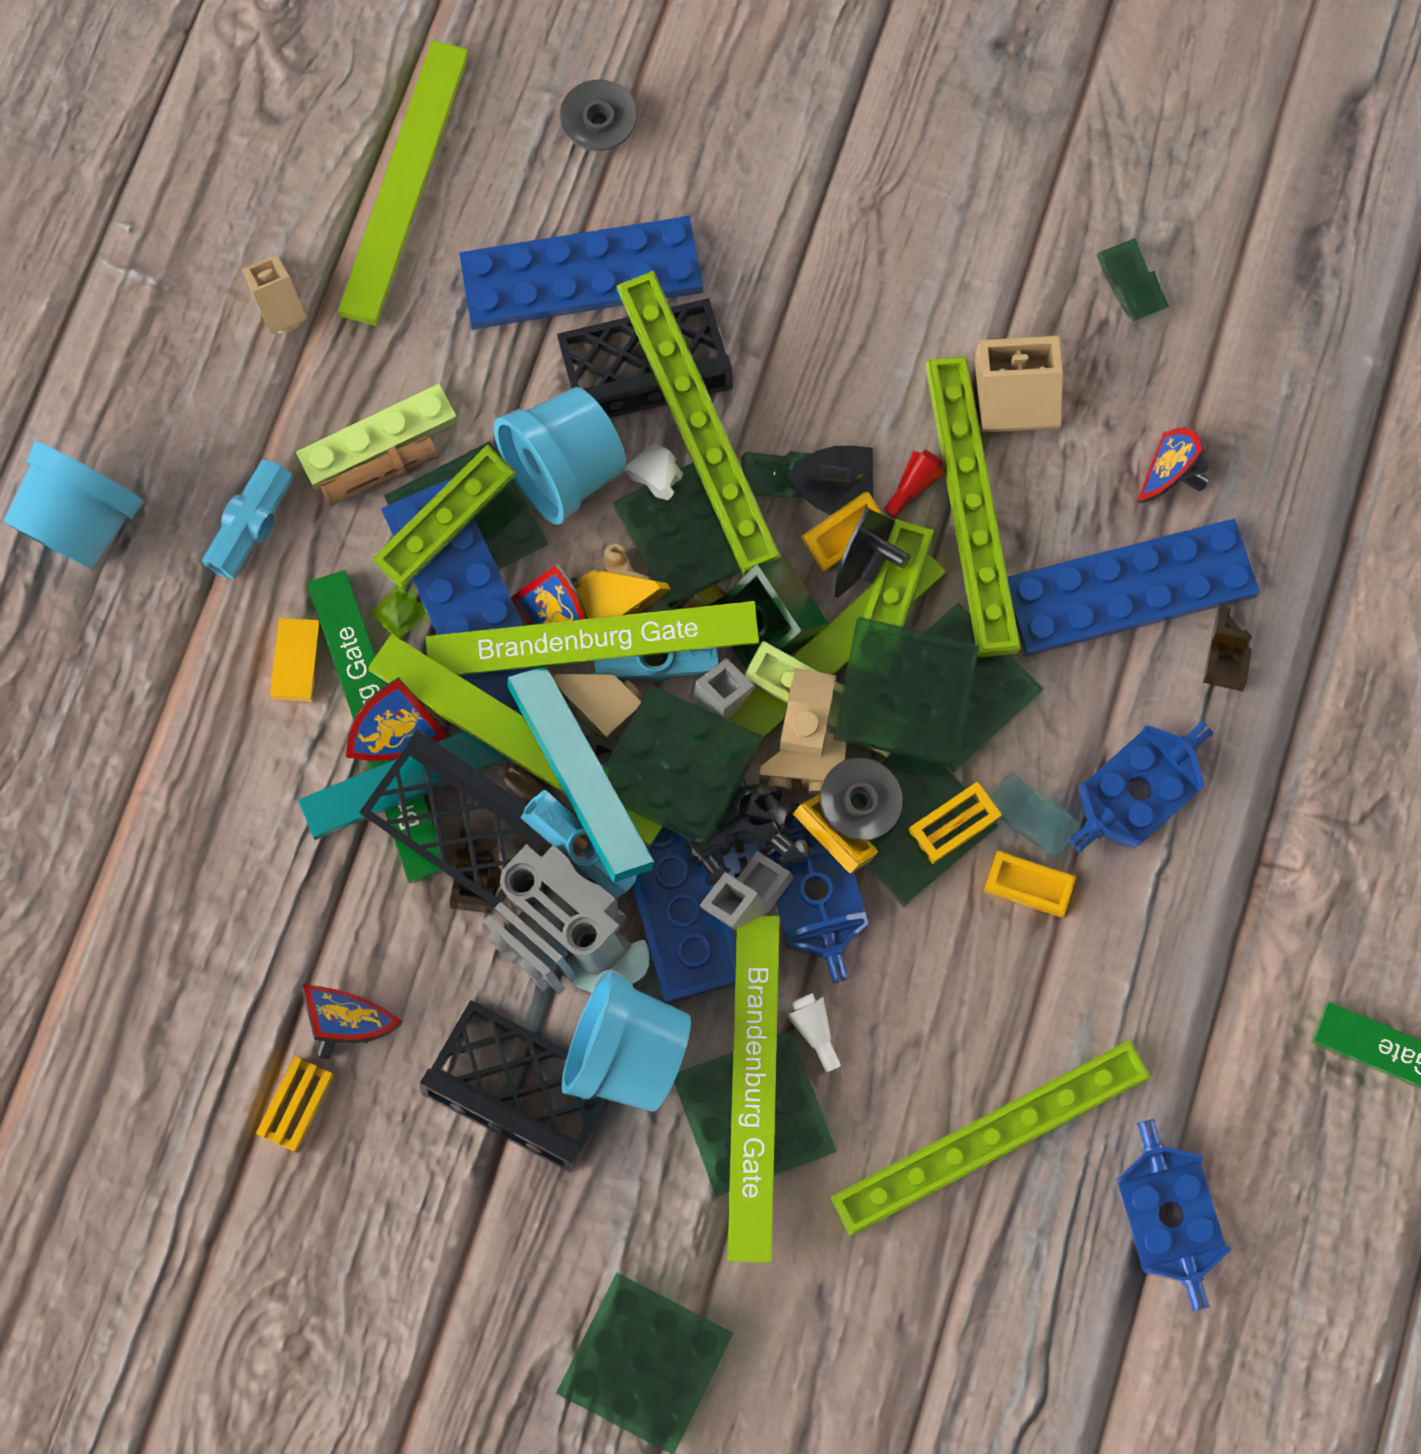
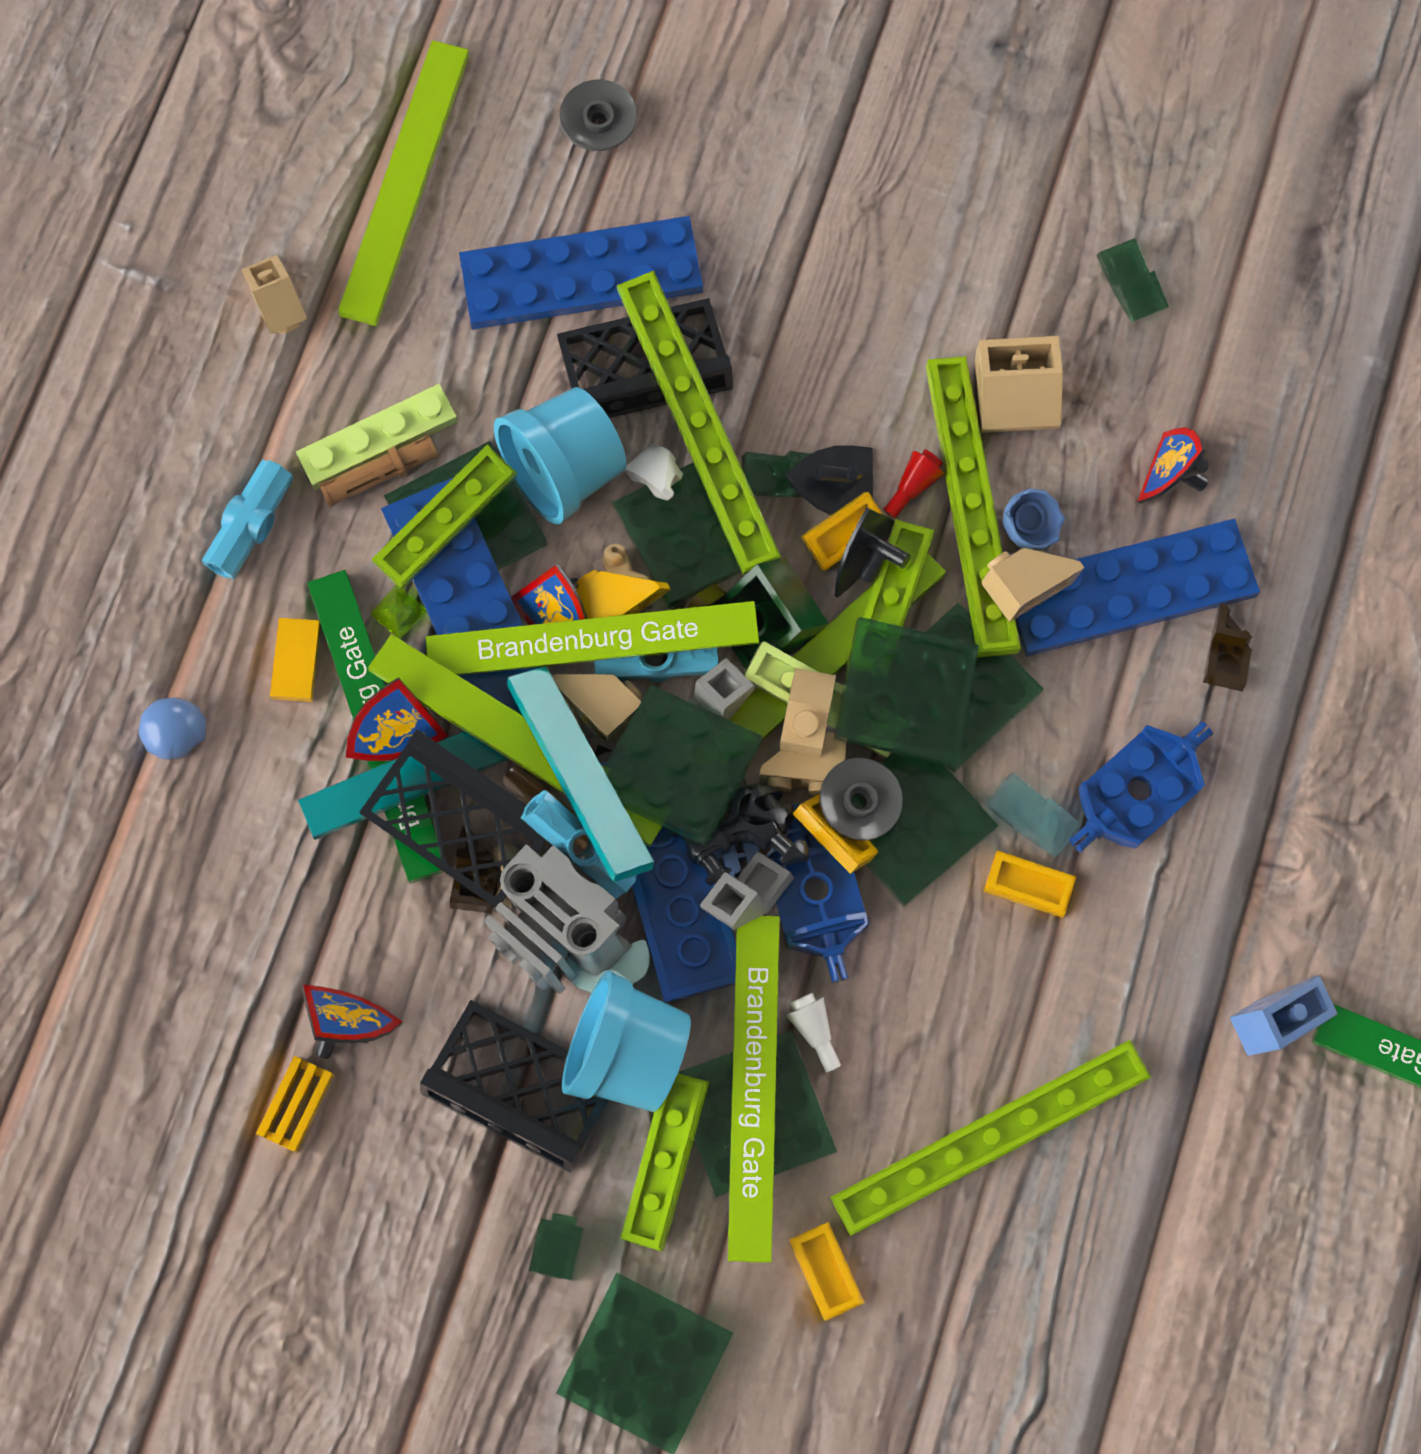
(69, 506): medium azure piece -> none
(172, 728): none -> medium blue hair
(557, 1247): none -> clear green brick
(664, 1164): none -> lime tile
(826, 1271): none -> yellow tile
(926, 843): yellow tile -> none
(1027, 579): none -> tan slope
(1033, 519): none -> medium blue hair
(1176, 1178): blue plate -> none
(1283, 1016): none -> medium blue slope

